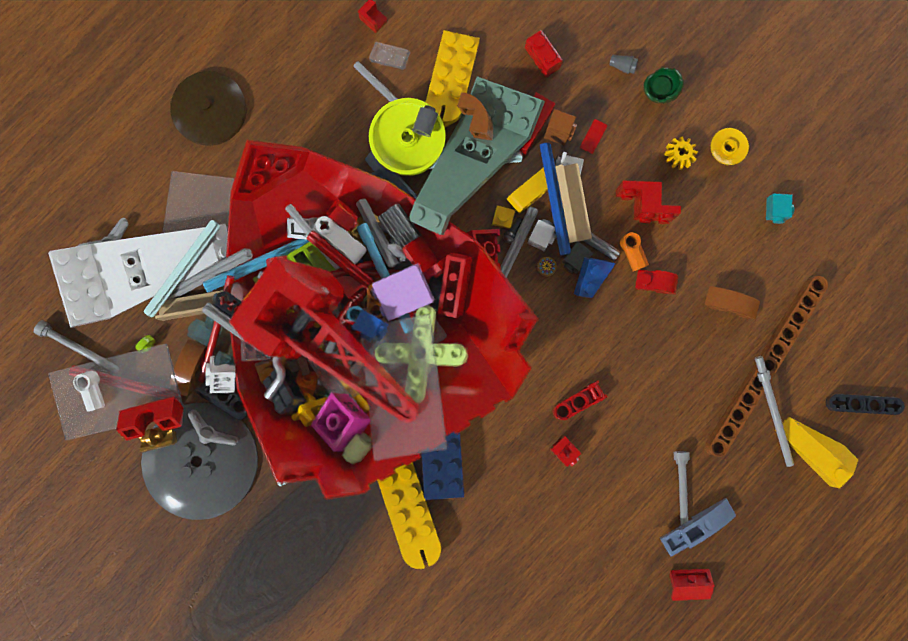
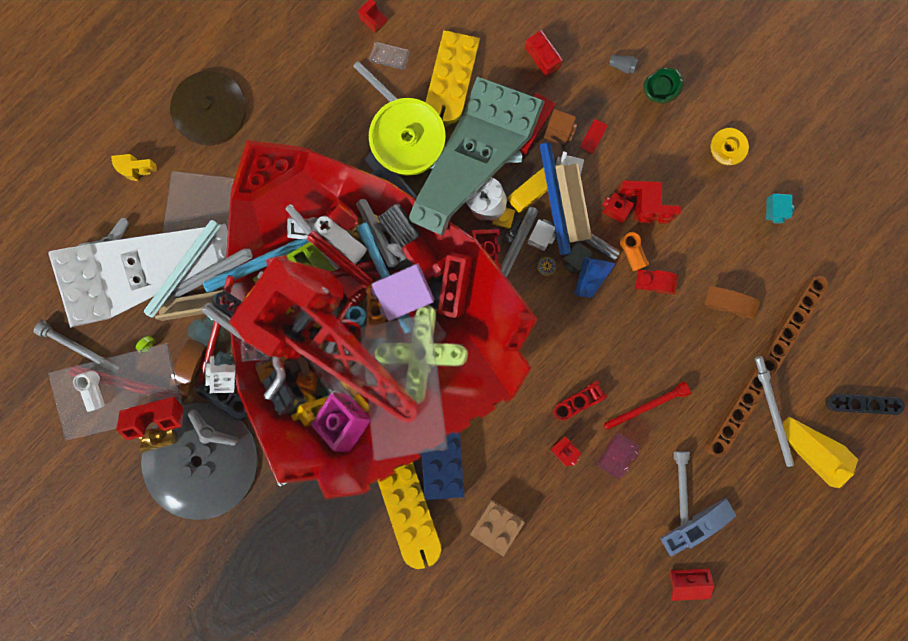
(130, 166): none -> yellow brick
(357, 448): olive brick -> none
(370, 326): blue brick -> none
(425, 121): dark grey brick -> none
(481, 123): dark orange brick -> none
(488, 201): none -> white brick
(496, 527): none -> medium nougat brick
(617, 207): none -> red brick
(618, 455): none -> clear pink brick
(680, 390): none -> red piece
(688, 153): yellow gear -> none

